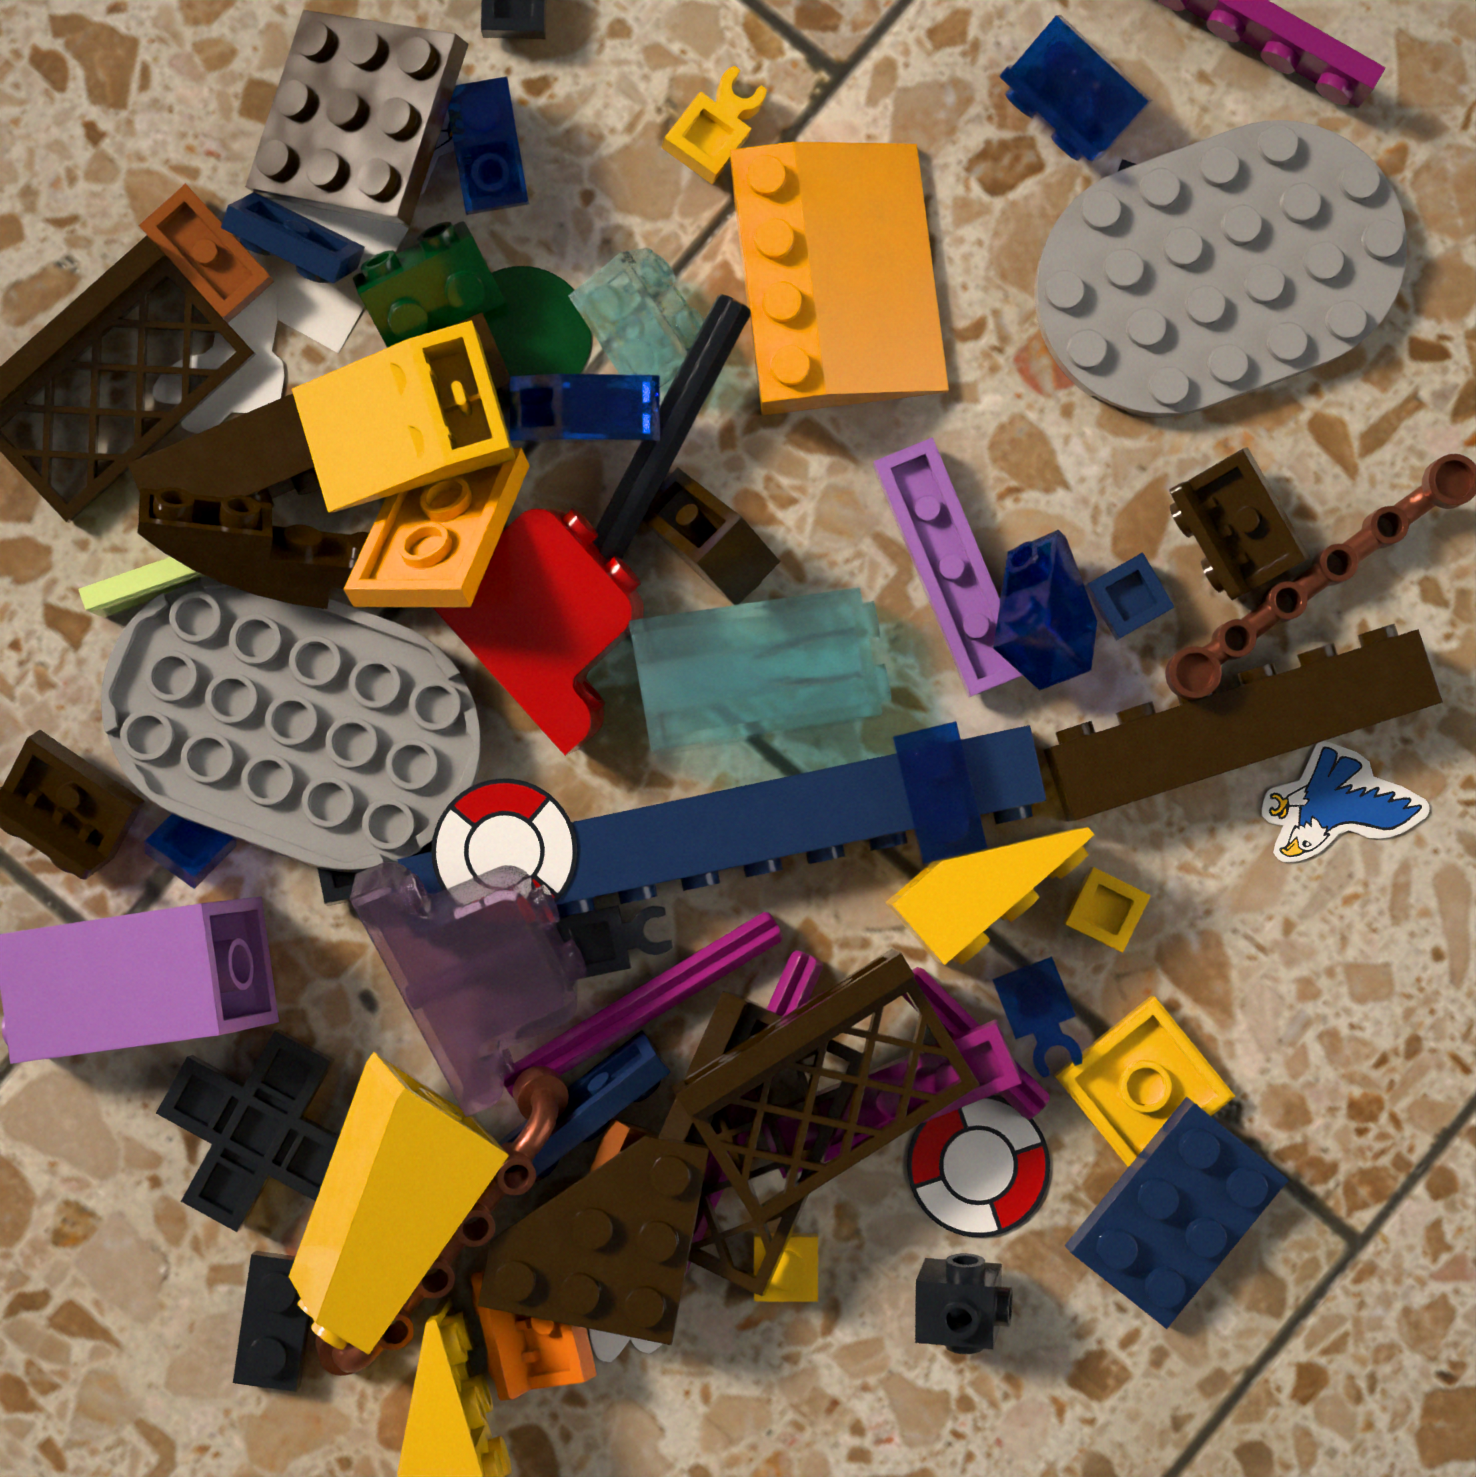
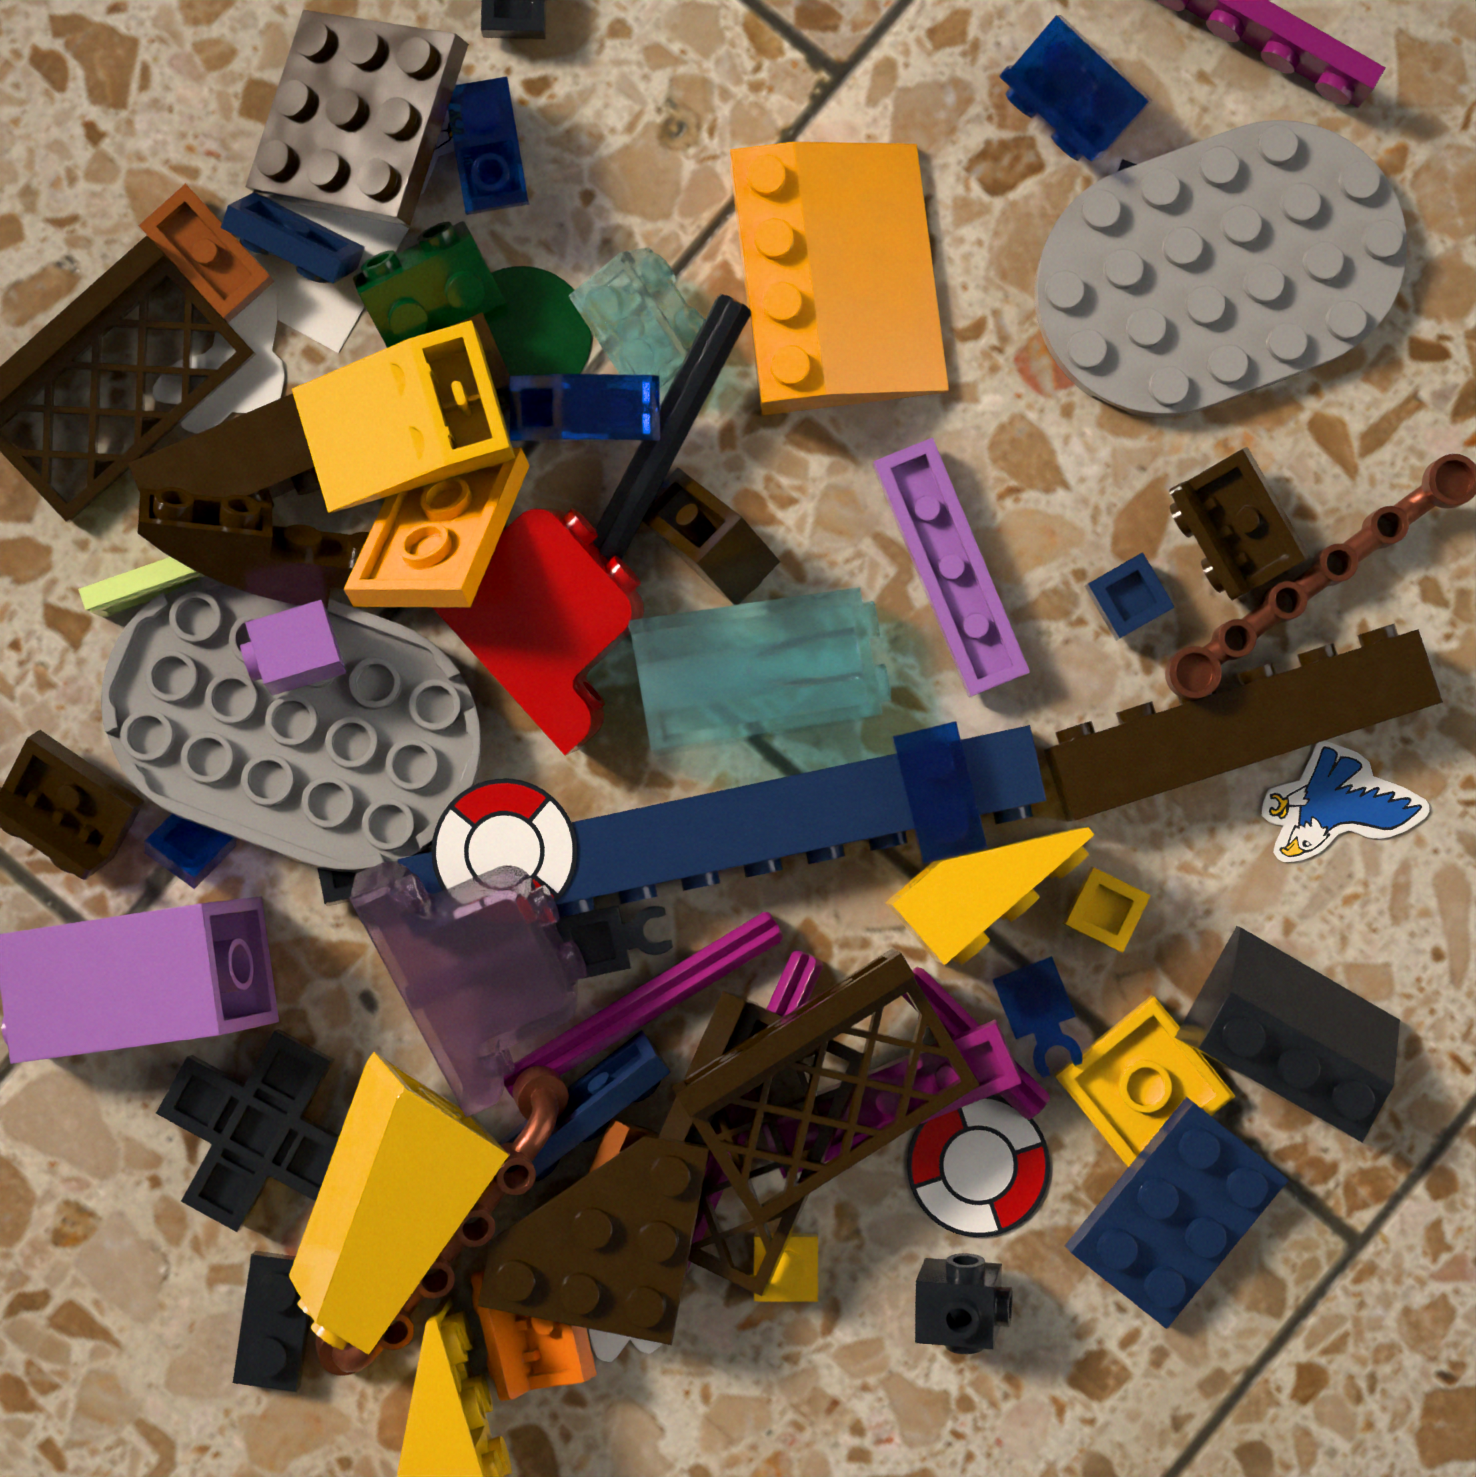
(292, 648): none -> medium lavender brick
(712, 128): yellow plate -> none
(1045, 613): clear blue slope -> none
(1295, 1034): none -> black slope

